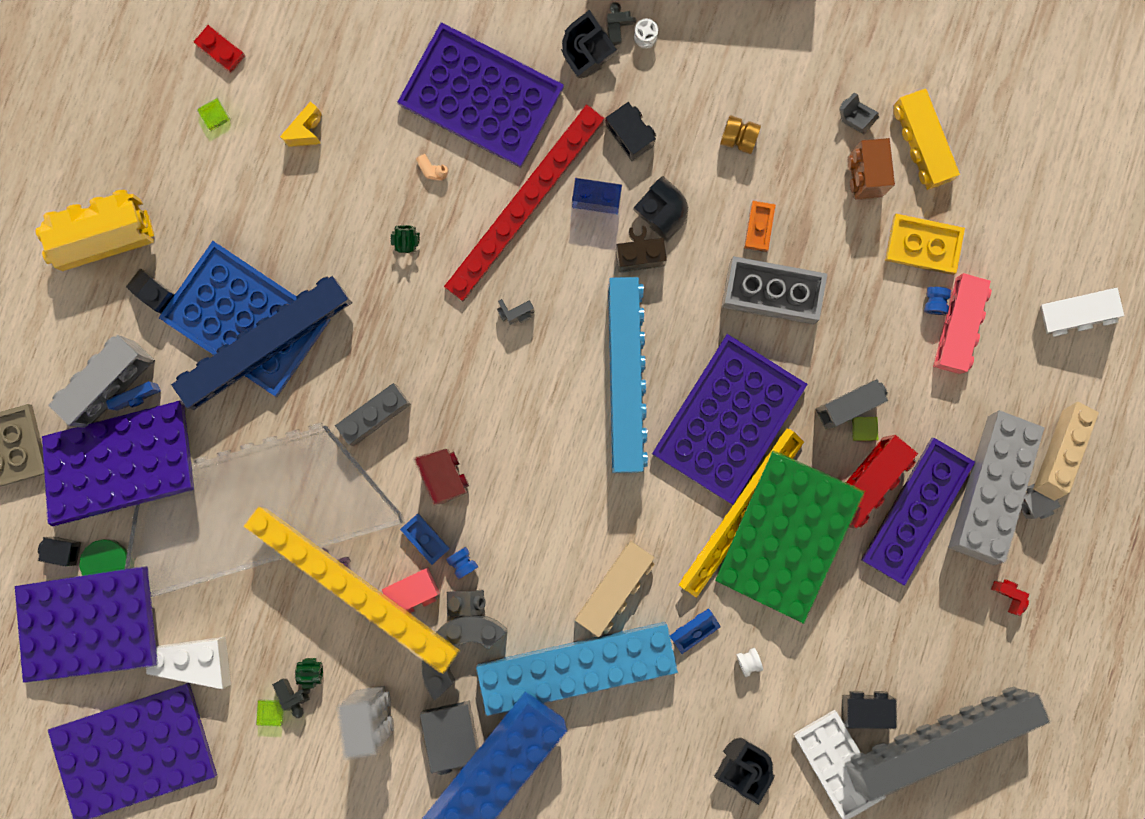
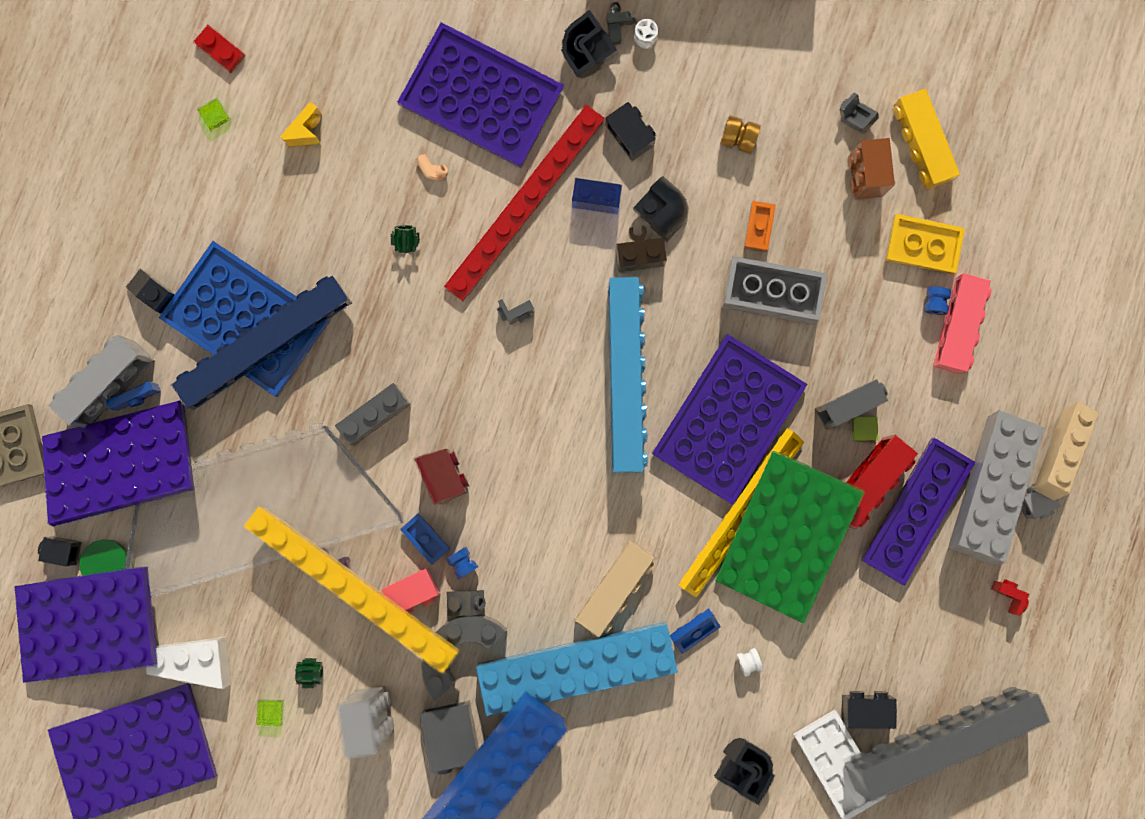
(95, 232): yellow brick -> none
(289, 699): pearl dark grey piece -> none
(1082, 312): white wedge -> none

